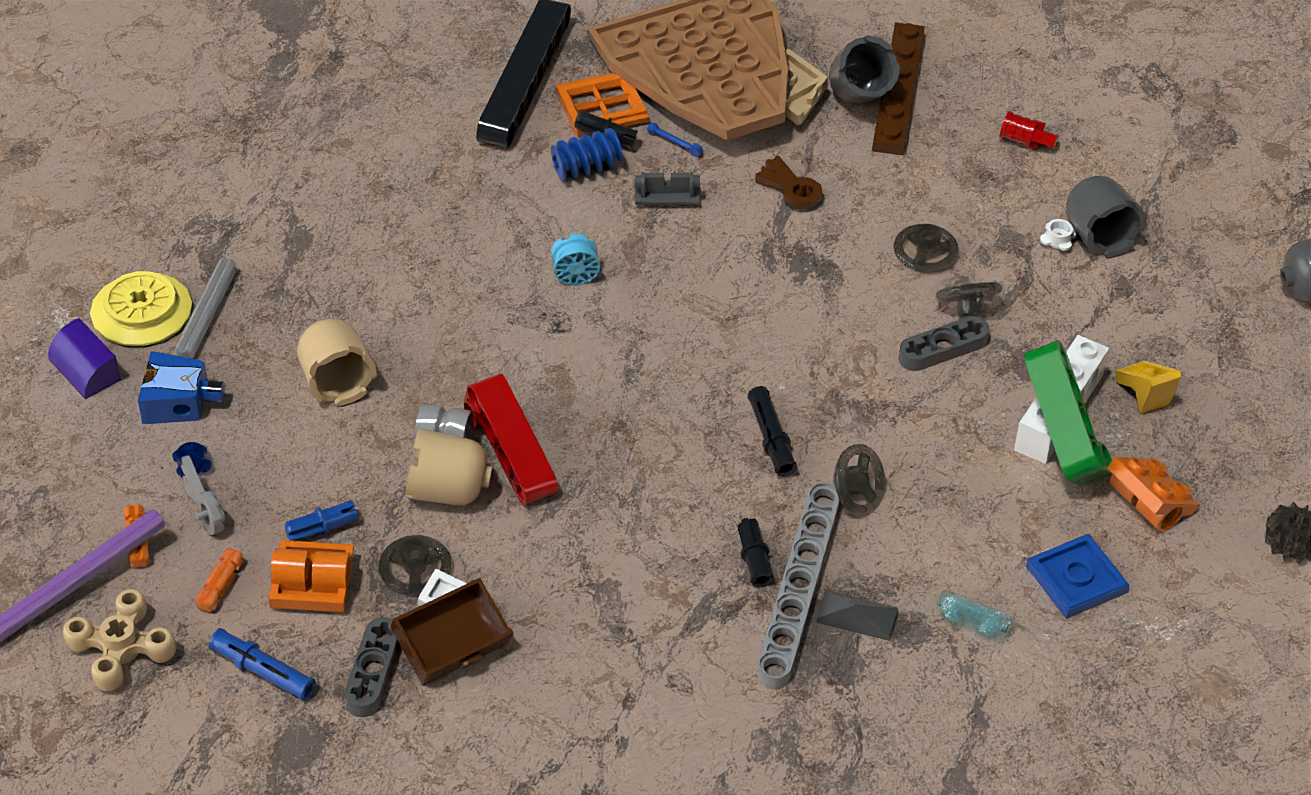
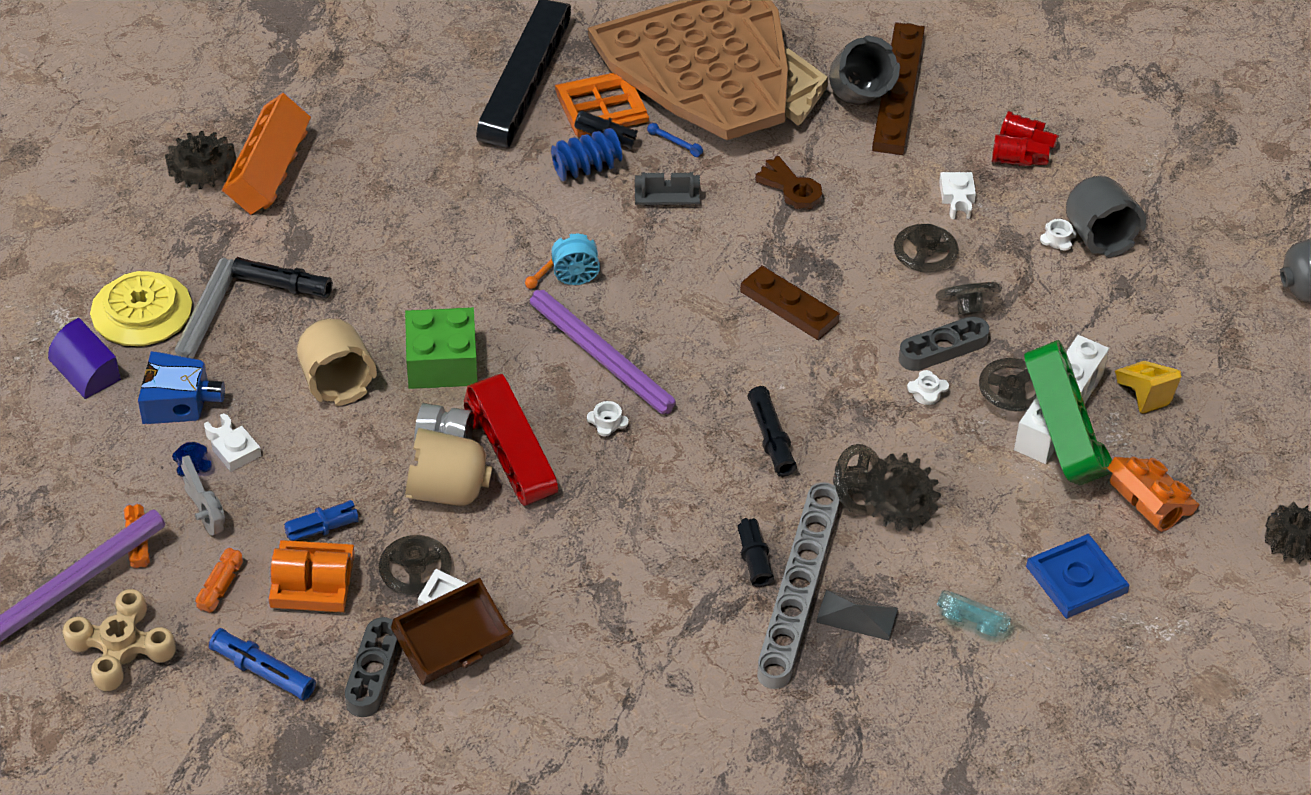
(200, 159): none -> clear smoke gear
(234, 446): none -> white plate
(267, 154): none -> orange brick
(295, 280): none -> black pin
(440, 348): none -> bright green brick
(532, 281): none -> orange hinge
(603, 352): none -> medium lavender axle
(607, 418): none -> white plate
(790, 302): none -> reddish brown plate
(901, 492): none -> clear smoke gear
(927, 388): none -> white plate
(958, 190): none -> white plate
(1011, 388): none -> clear smoke piece
(1019, 151): none -> red hinge

